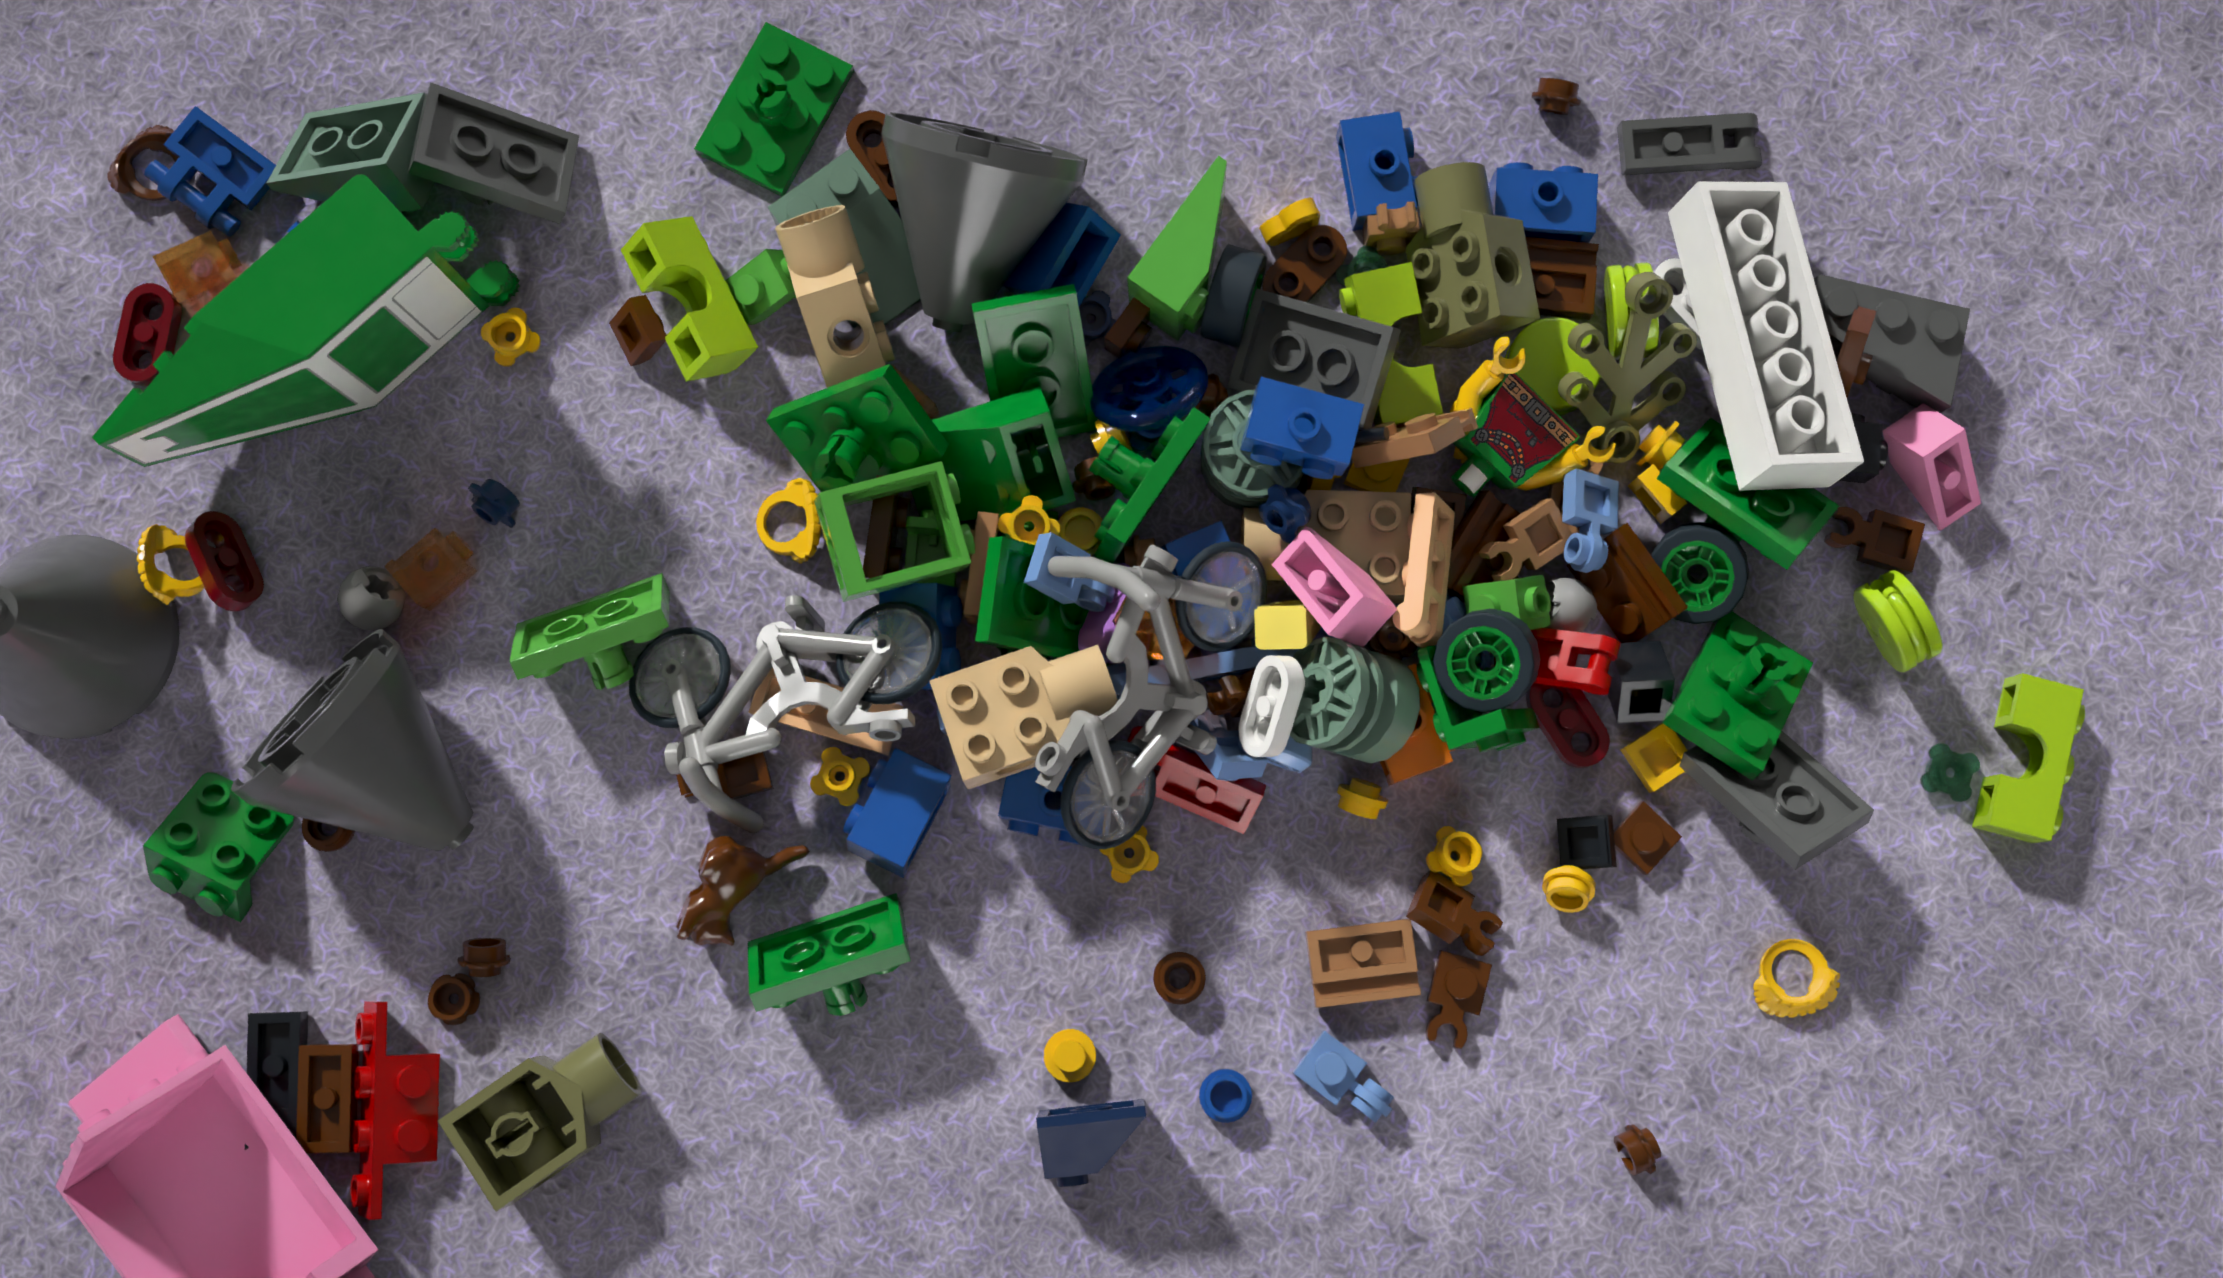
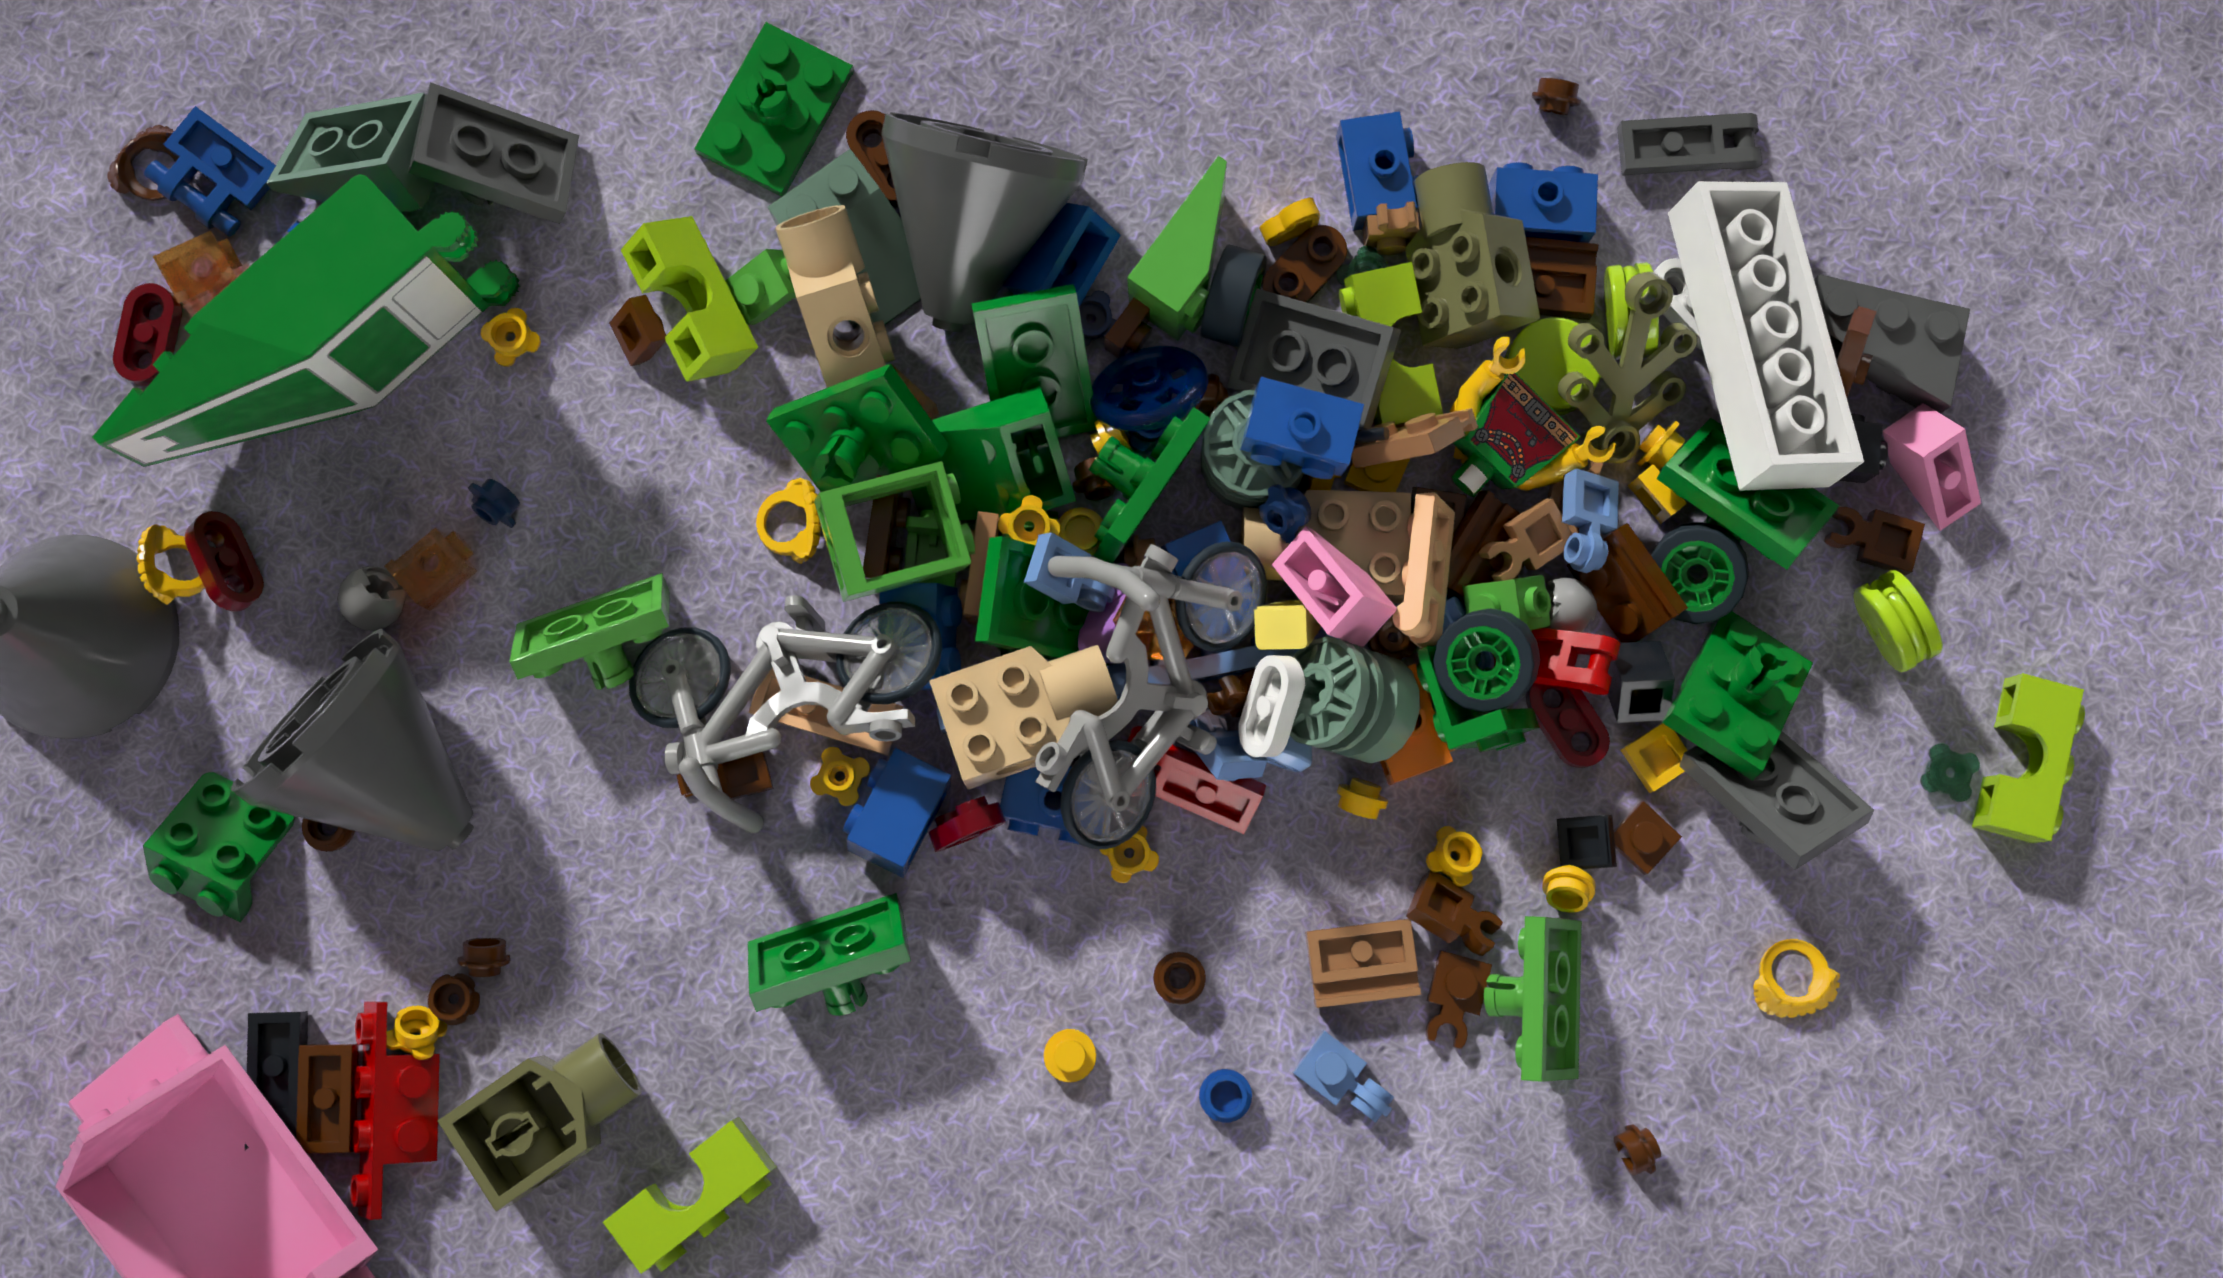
(413, 1020): none -> yellow plate
(653, 1227): none -> lime arch
(727, 877): reddish brown animal -> none
(966, 823): none -> dark red plate
(1084, 1138): dark blue slope -> none
(1544, 998): none -> bright green plate

